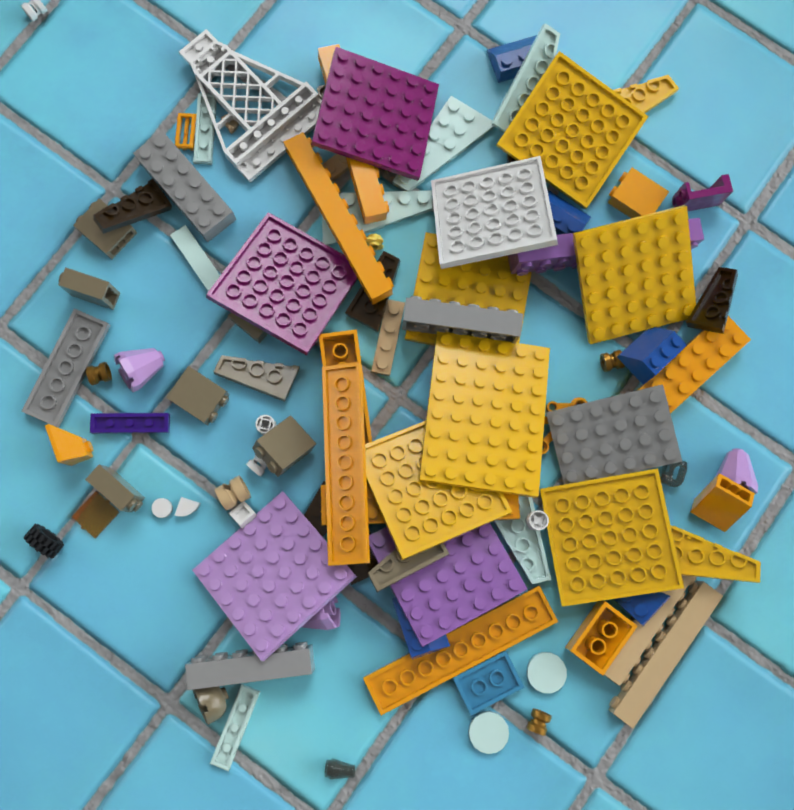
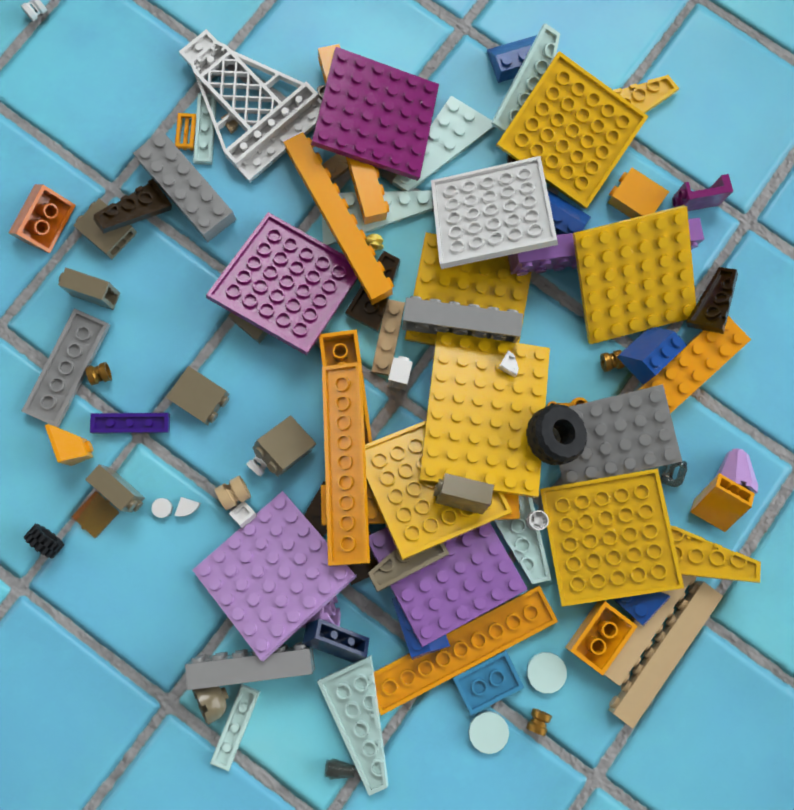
(42, 218): none -> orange slope
(138, 366): lavender cone -> none
(195, 256): light aqua tile -> none
(260, 376): dark tan wing -> none
(265, 423): white wheel -> none
(336, 640): none -> dark blue brick
(355, 709): none -> light aqua wing
(400, 373): none -> white brick
(463, 493): none -> dark tan brick
(509, 364): none -> white tile
(542, 439): none -> black tyre

